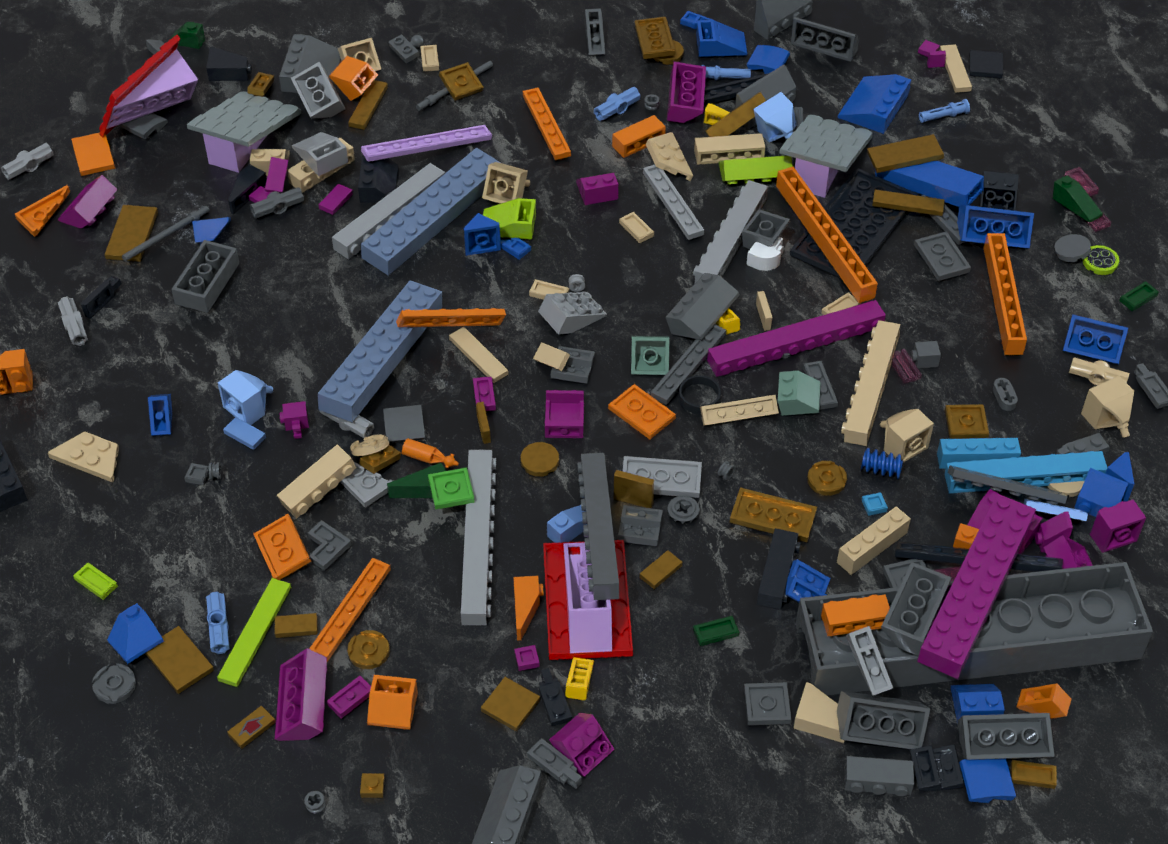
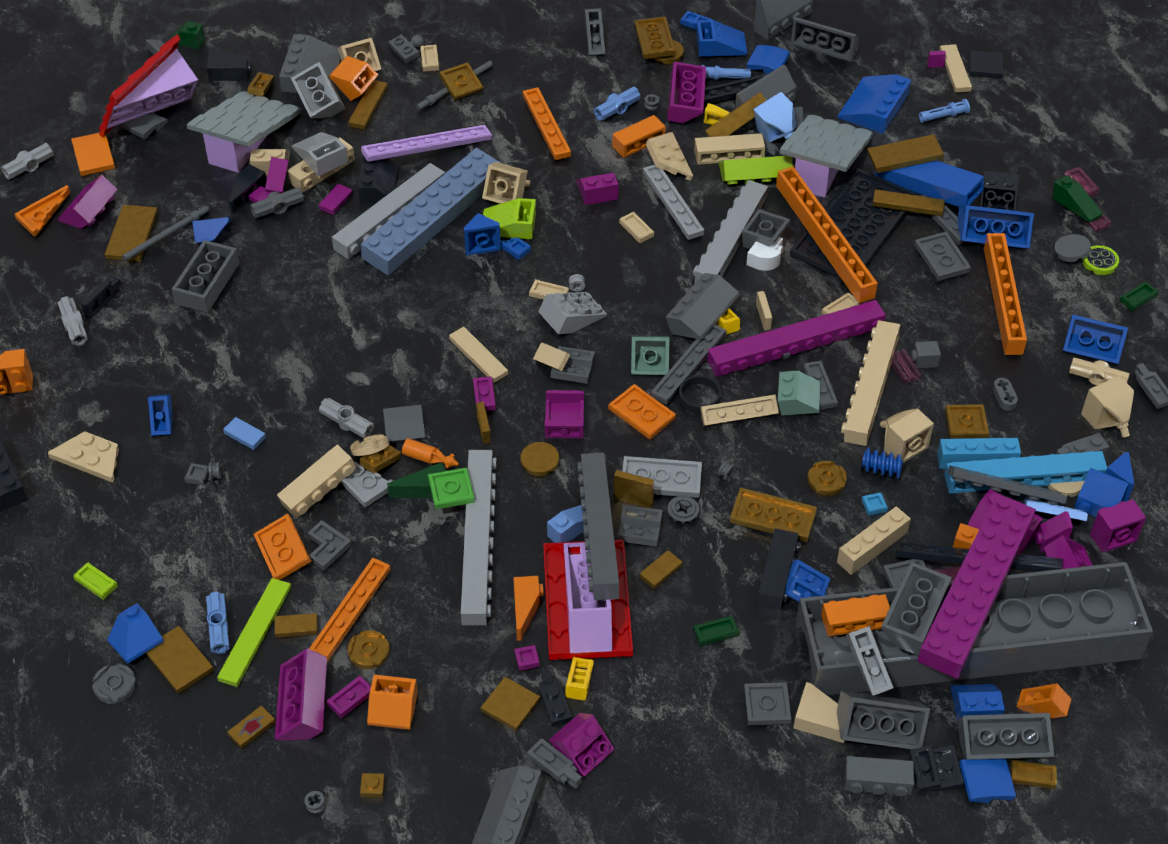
(244, 396): light blue piece -> none
(295, 417): magenta brick -> none
(376, 354): sand blue brick -> none
(453, 317): orange plate -> none
(928, 46): magenta tile -> none

